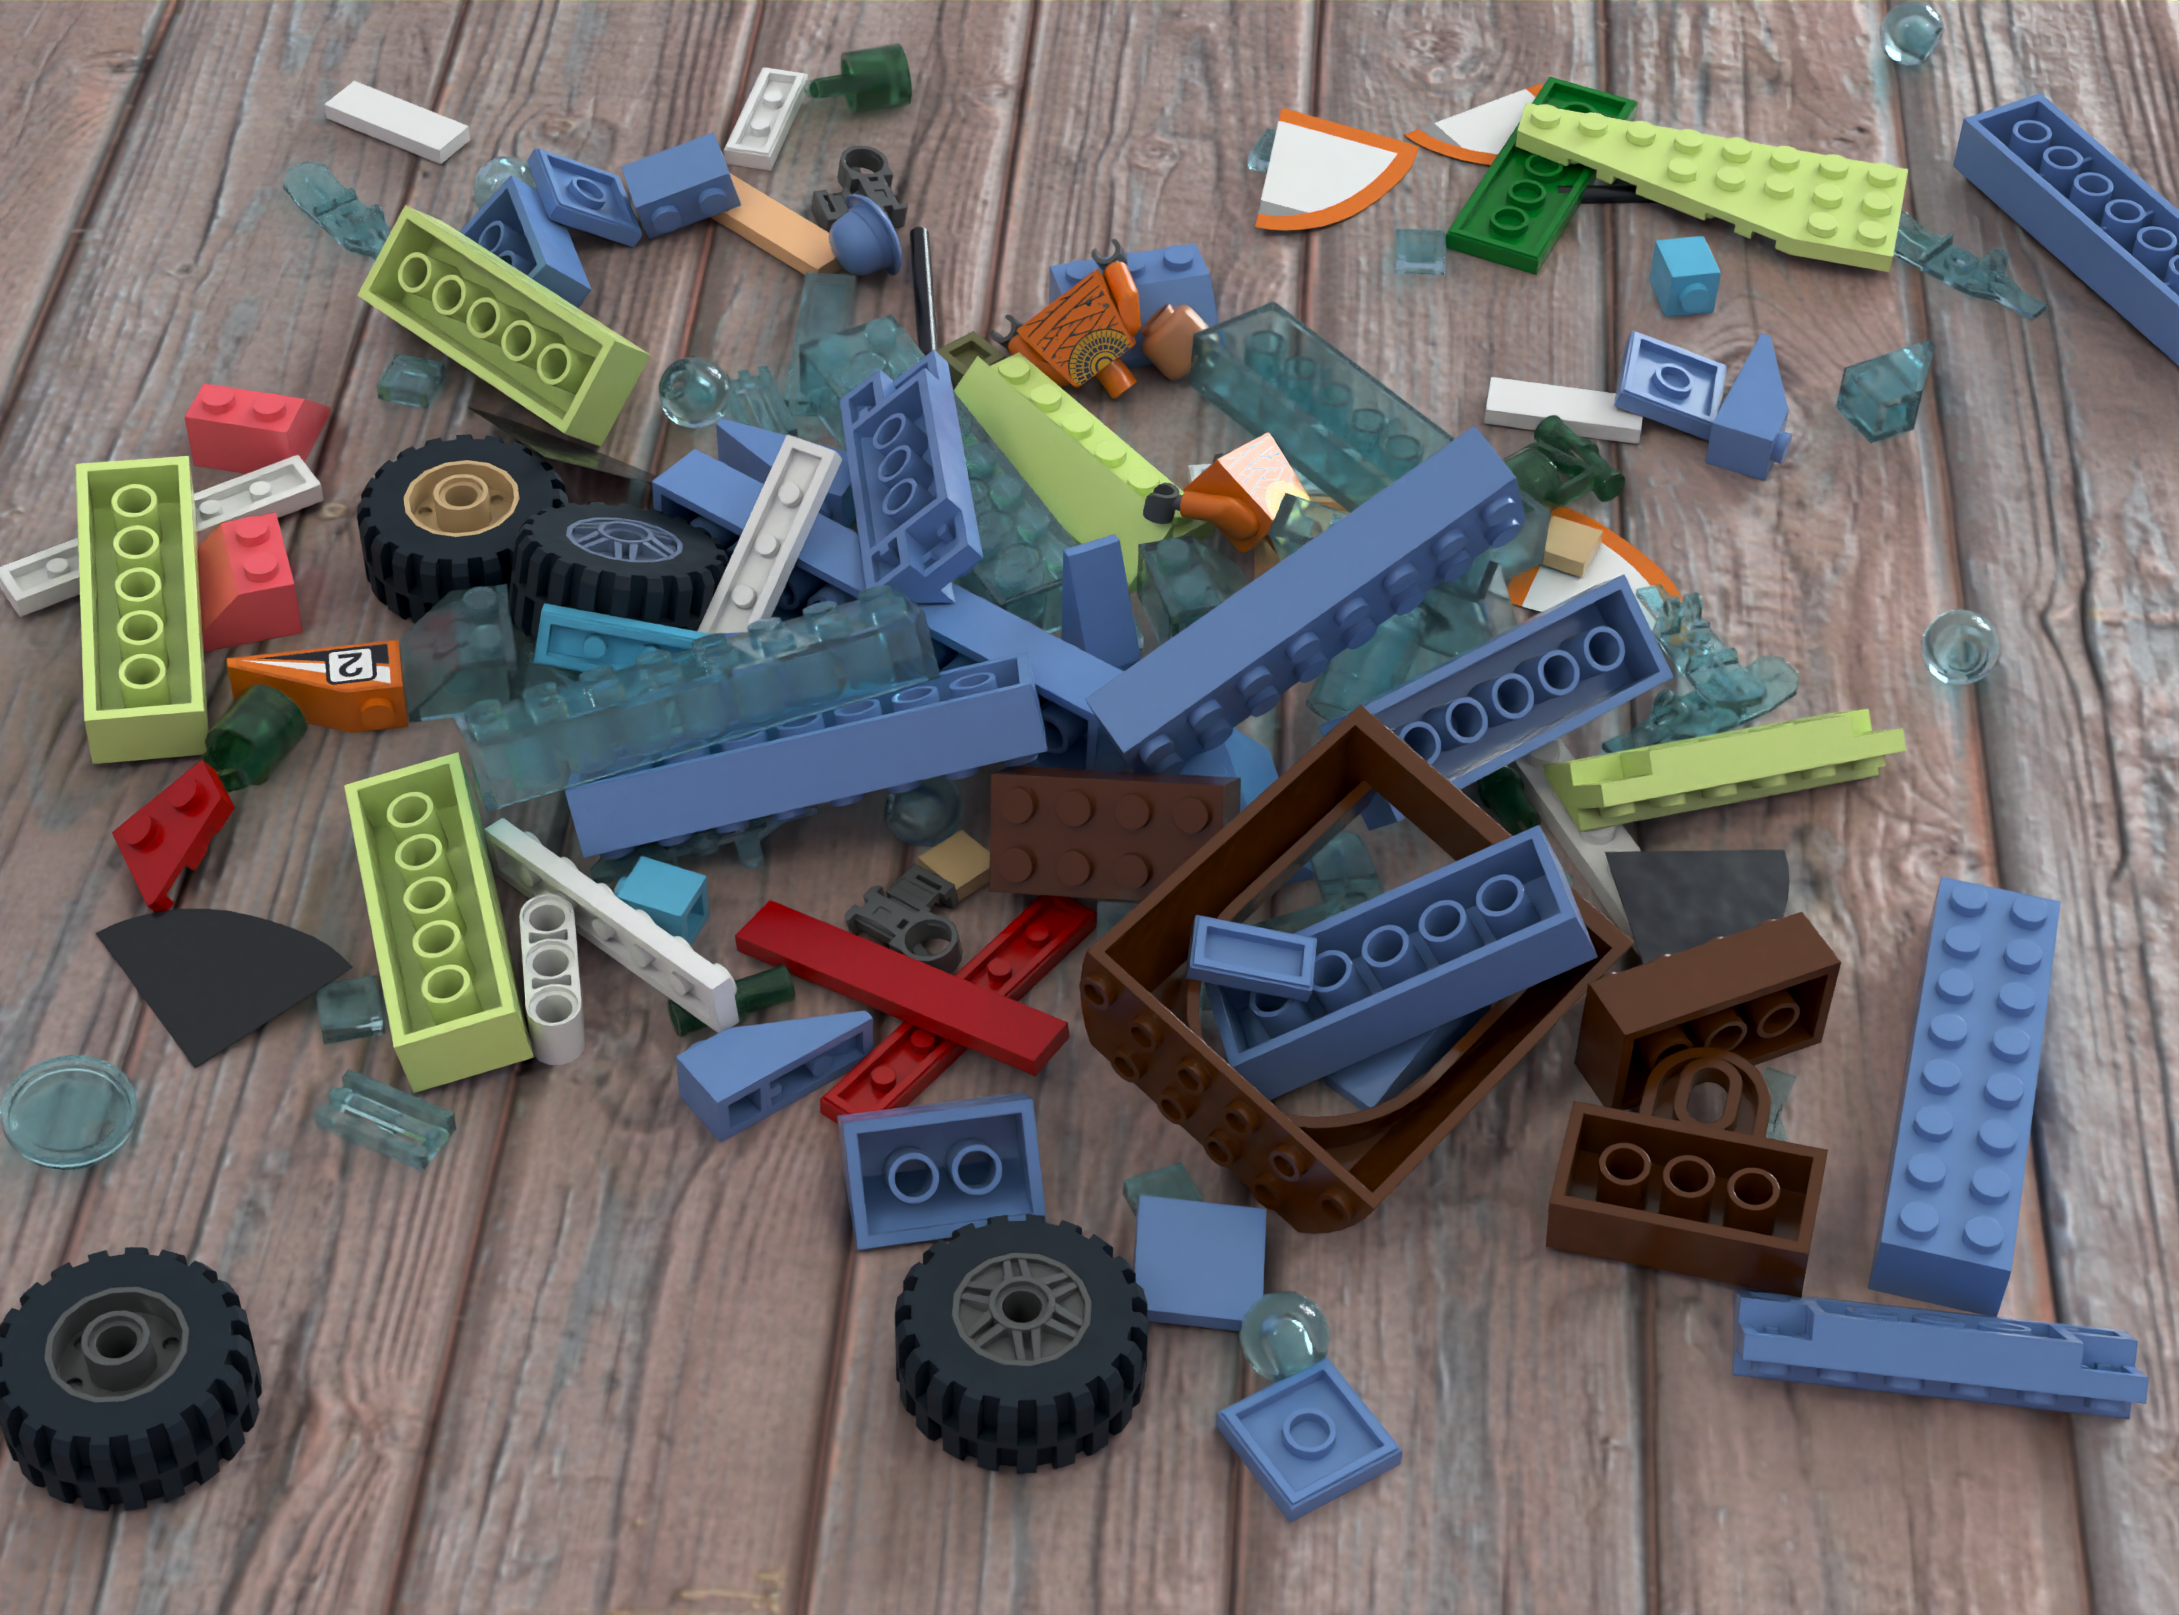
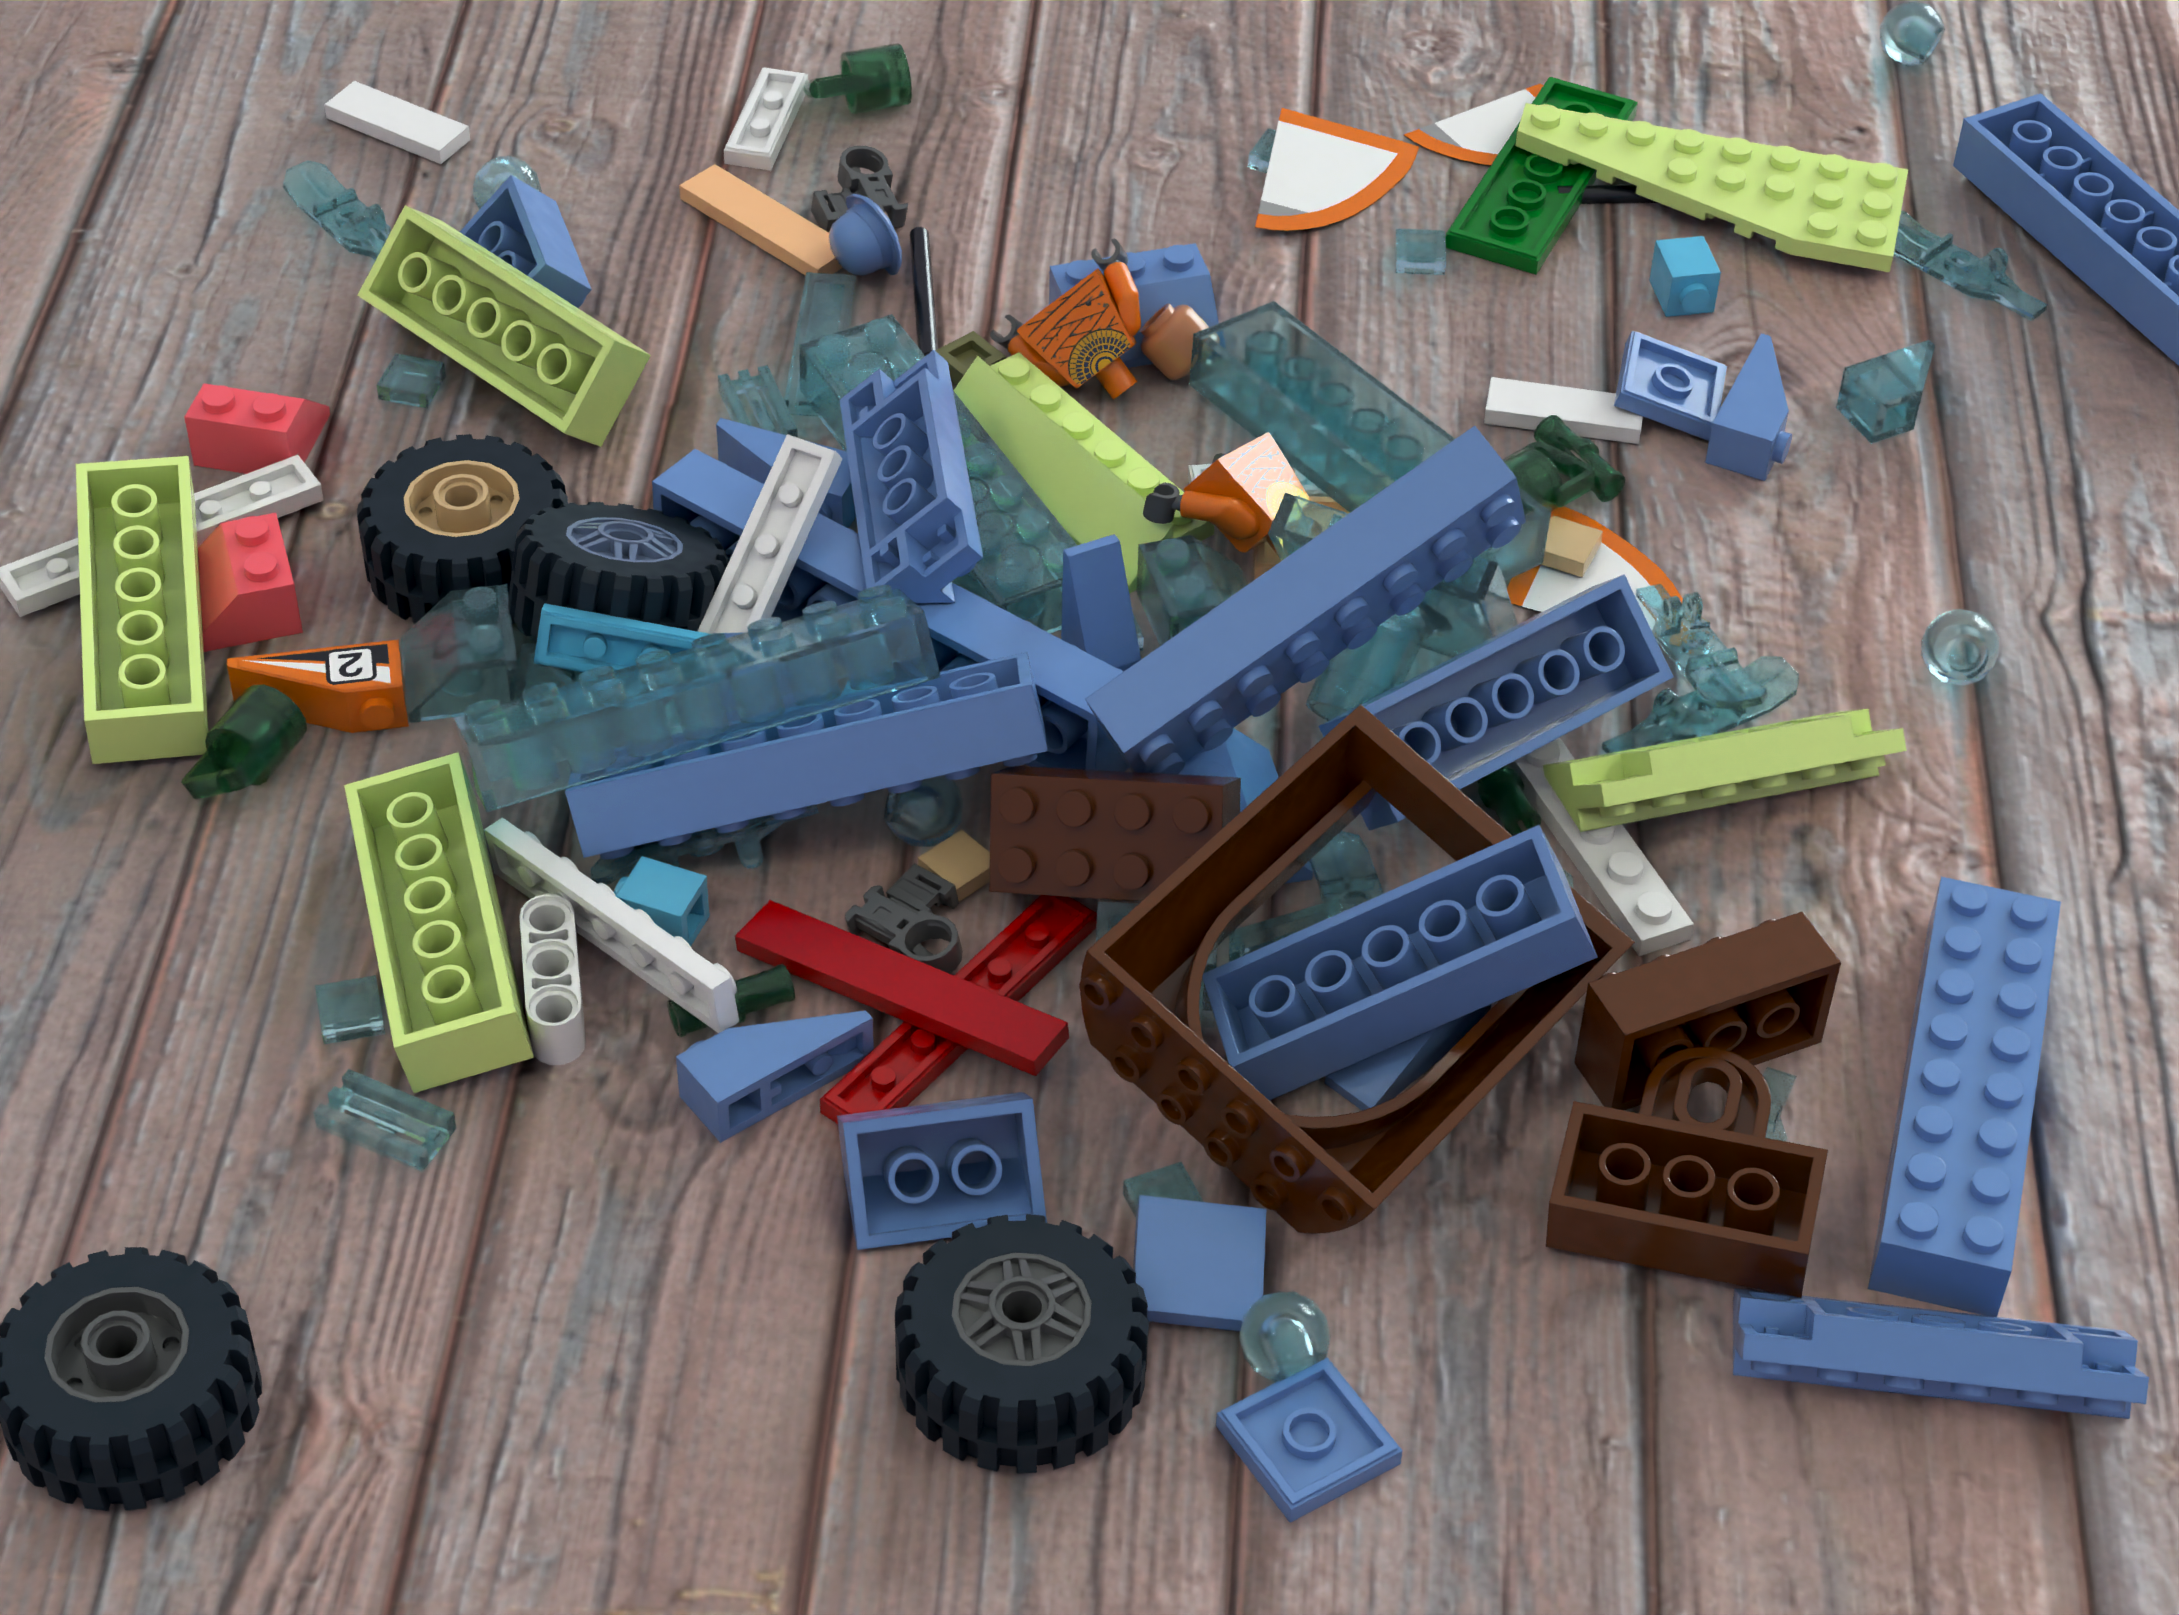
(69, 1112): clear light blue piece -> none
(173, 832): red wing -> none
(218, 972): black sticker -> none
(564, 450): black sticker -> none
(584, 197): medium blue tile -> none
(681, 186): medium blue brick -> none
(694, 392): clear light blue piece -> none
(1251, 958): medium blue tile -> none
(1697, 895): black sticker -> none

